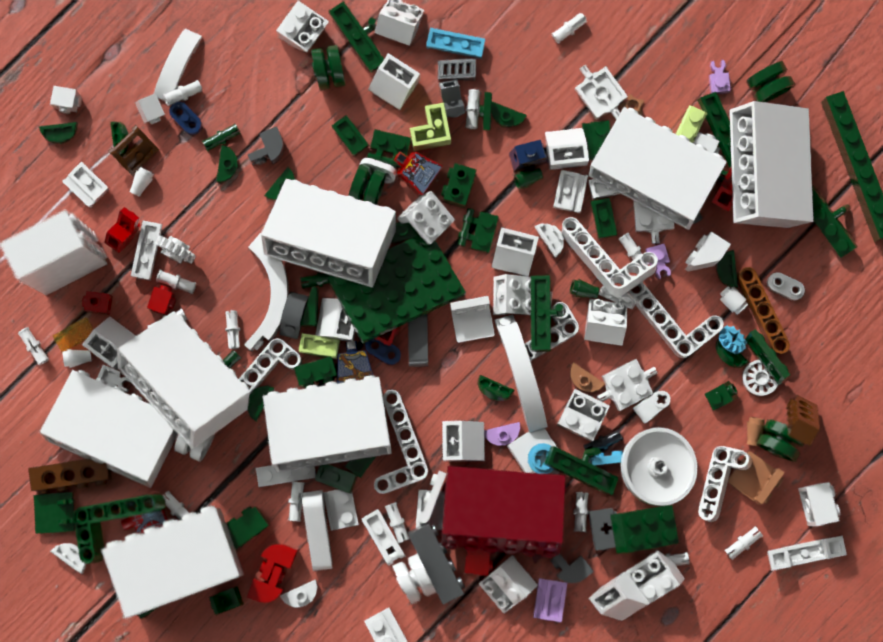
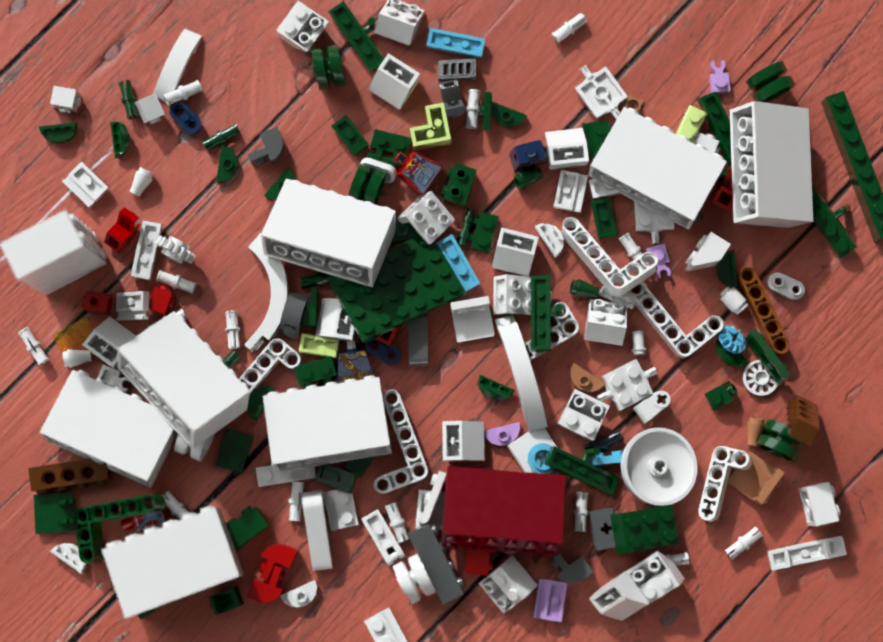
(128, 99): none -> dark green pin
(132, 305): none -> white plate
(136, 155): reddish brown plate -> none
(234, 450): none -> dark green plate
(458, 262): none -> medium azure plate
(638, 343): none -> white pin

